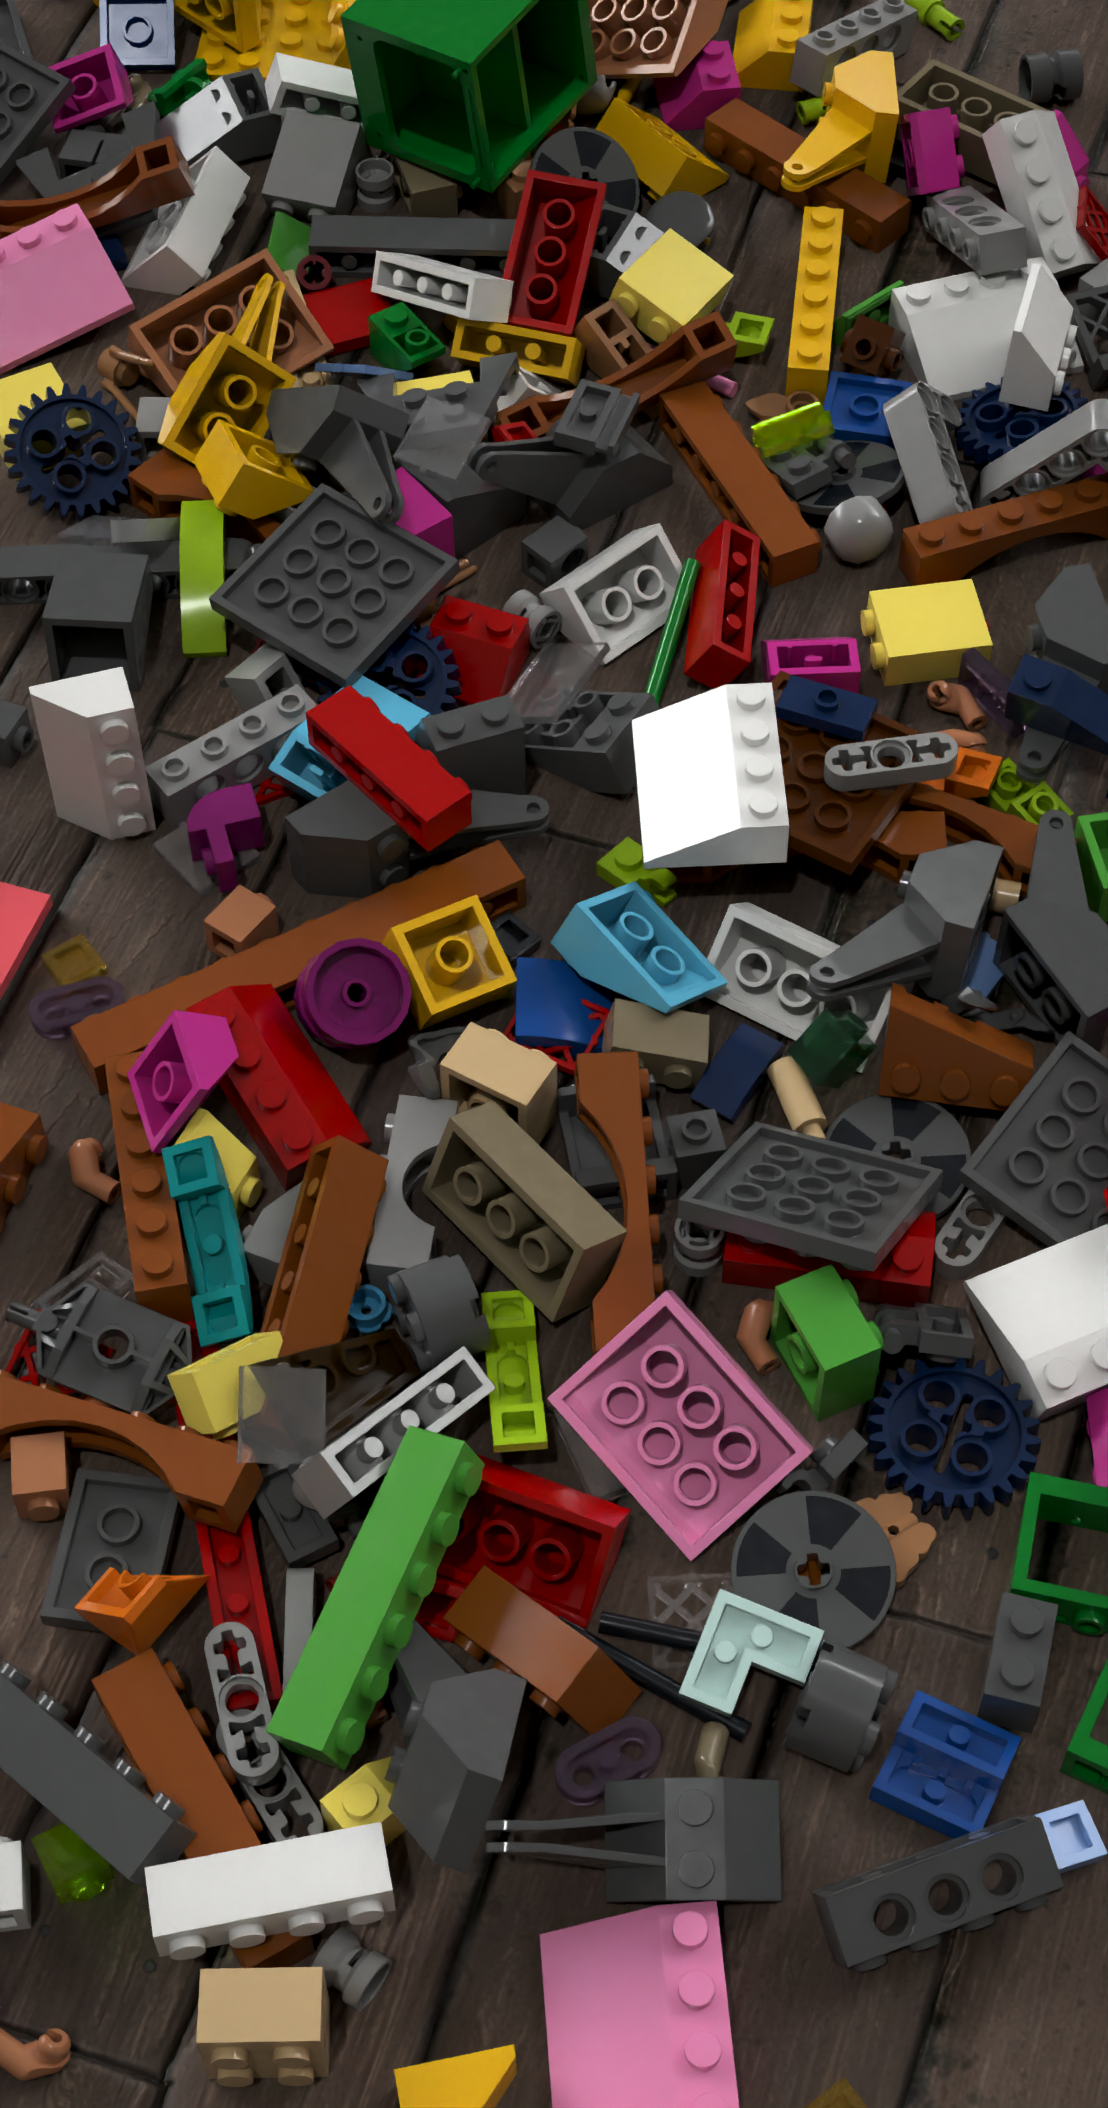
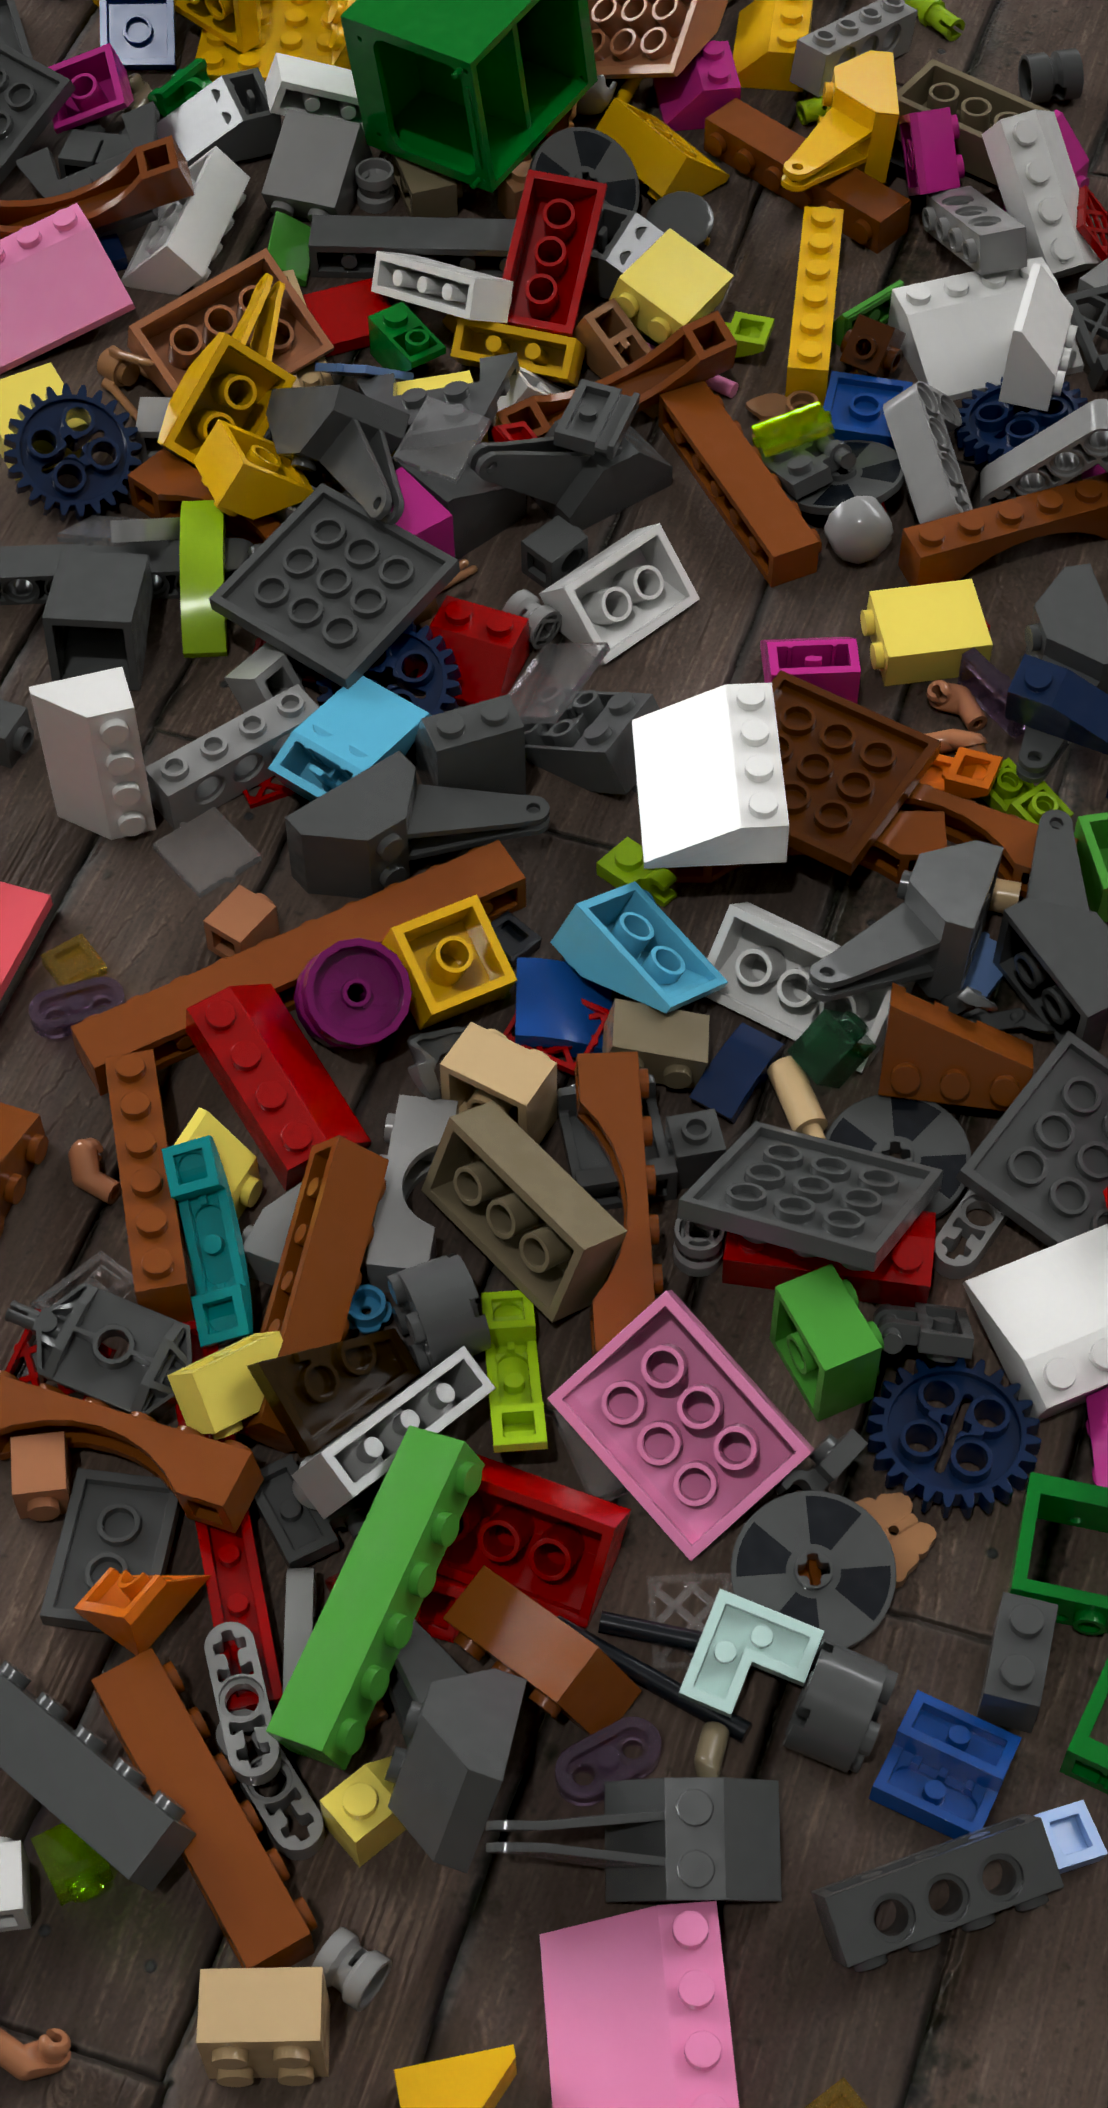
(180, 1072): dark pink slope -> none
(223, 825): magenta brick -> none
(269, 1891): white brick -> none
(280, 1414): clear piece -> none
(301, 273): dark red bush -> none
(390, 767): red brick -> none
(672, 628): green bar -> none
(723, 606): red brick -> none
(753, 1333): nougat arm -> none
(826, 708): dark blue plate -> none
(923, 768): light grey beam -> none

